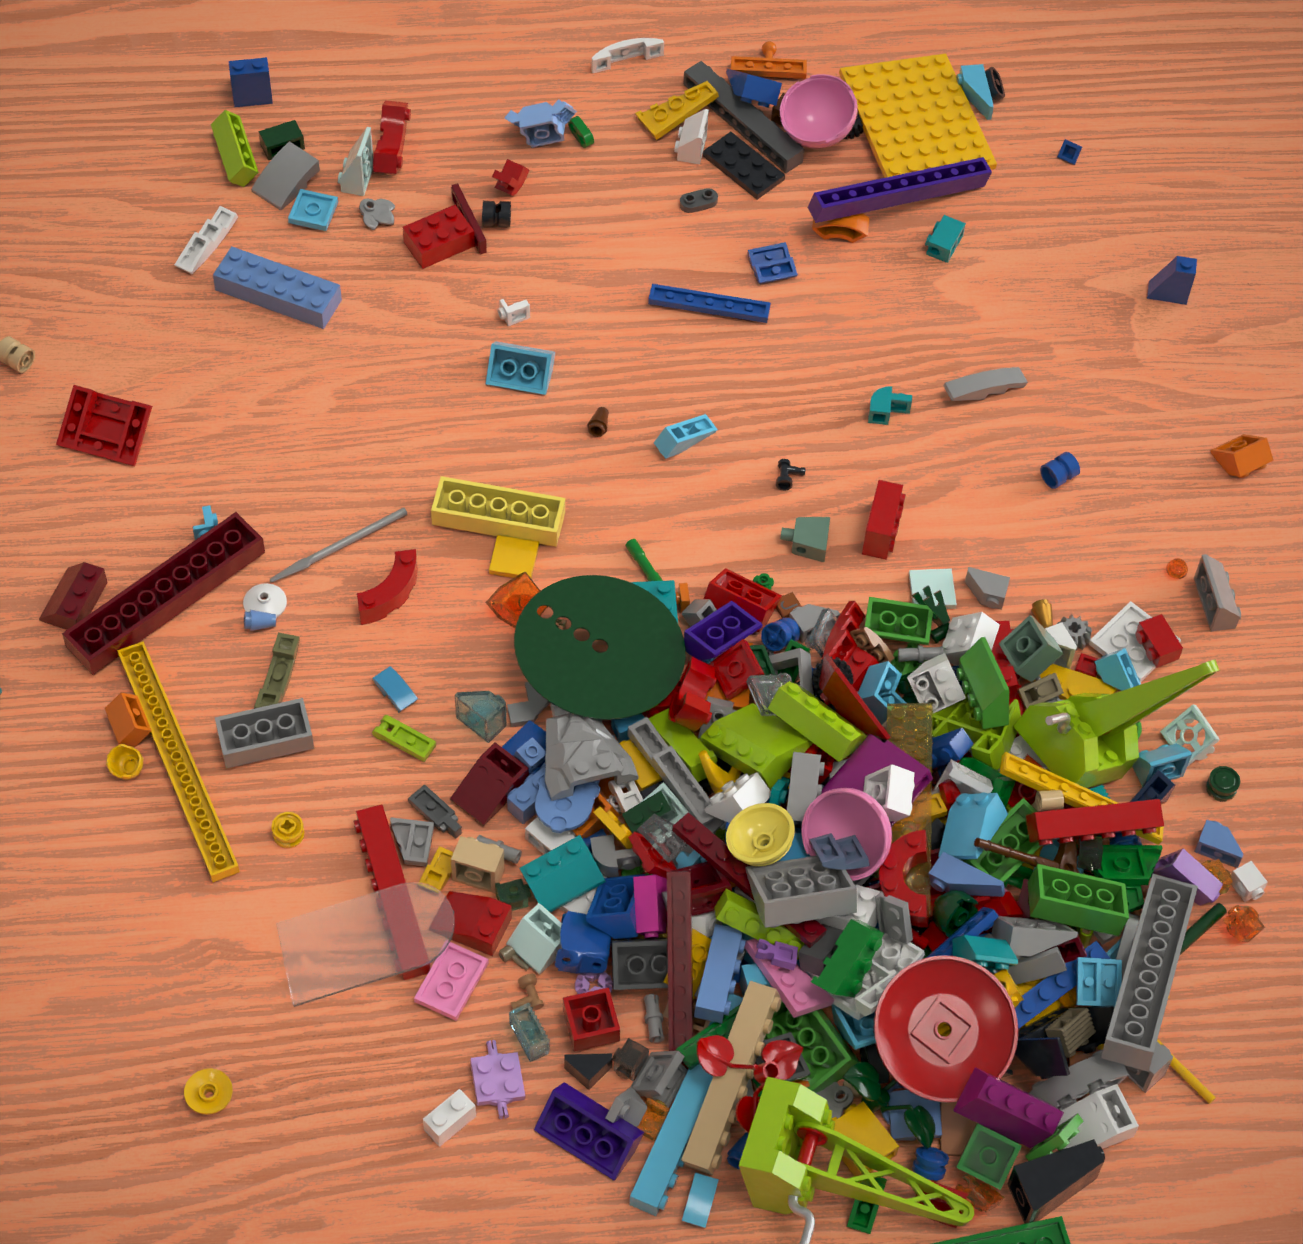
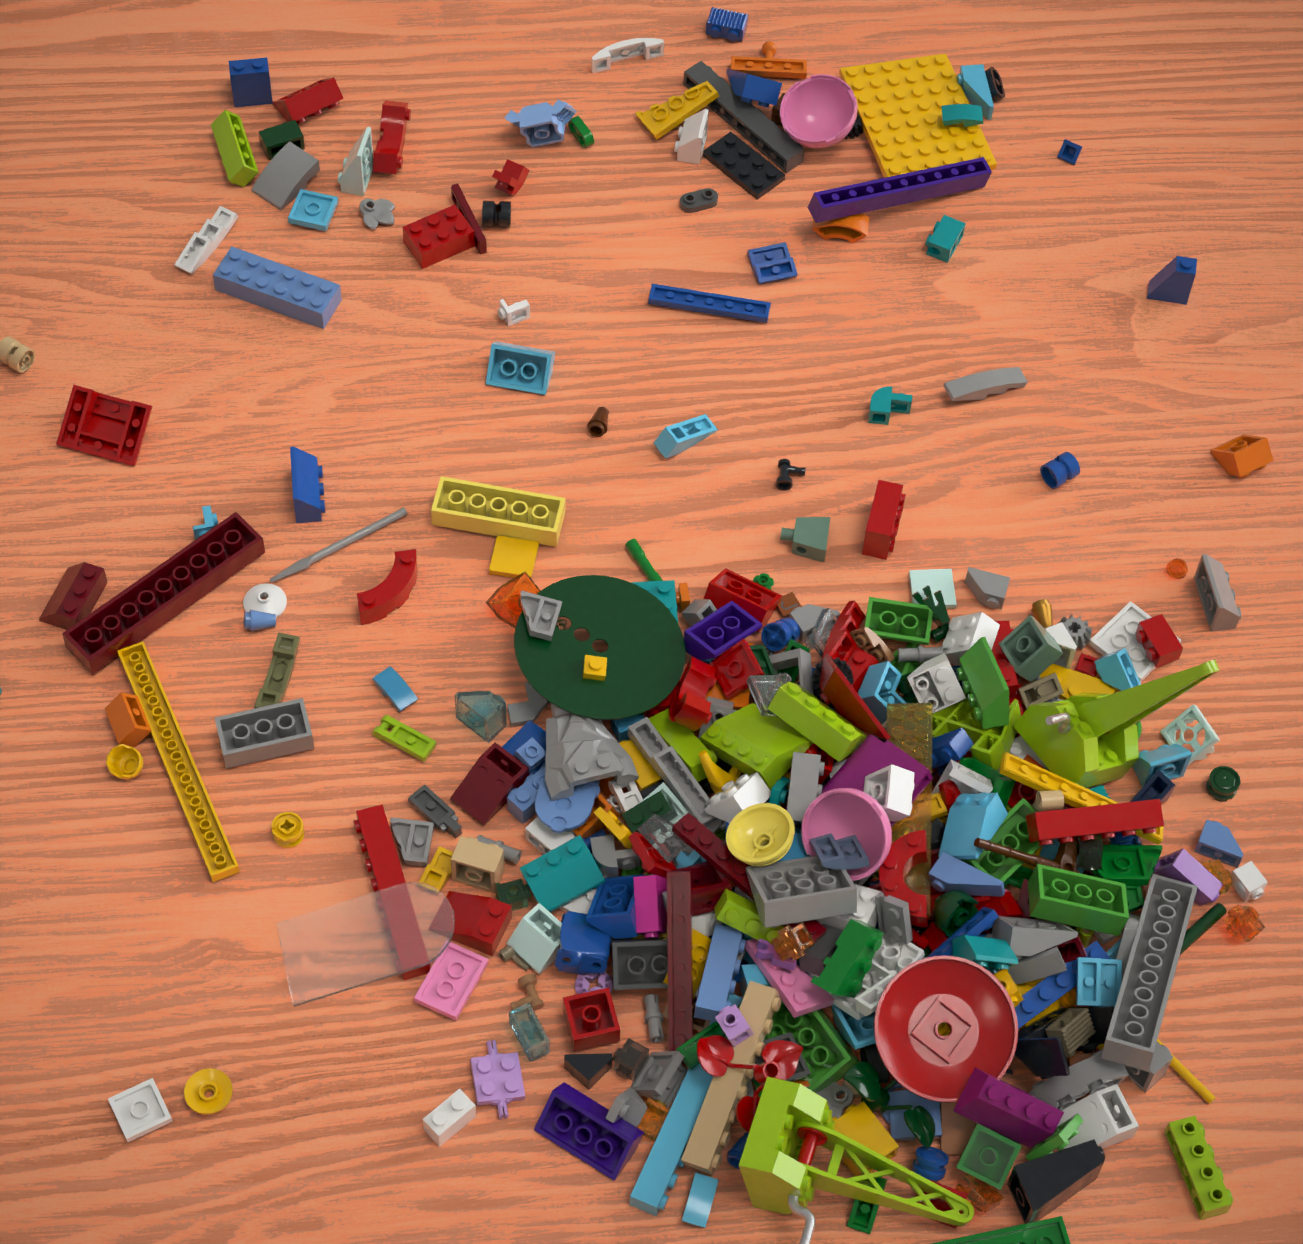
(140, 1110): none -> white plate
(306, 486): none -> blue slope
(309, 100): none -> red slope
(540, 614): none -> light grey wing
(594, 667): none -> yellow plate
(726, 24): none -> blue brick
(734, 1024): none -> lavender brick
(792, 942): none -> clear orange brick
(962, 113): none -> teal slope
(1198, 1167): none -> lime brick

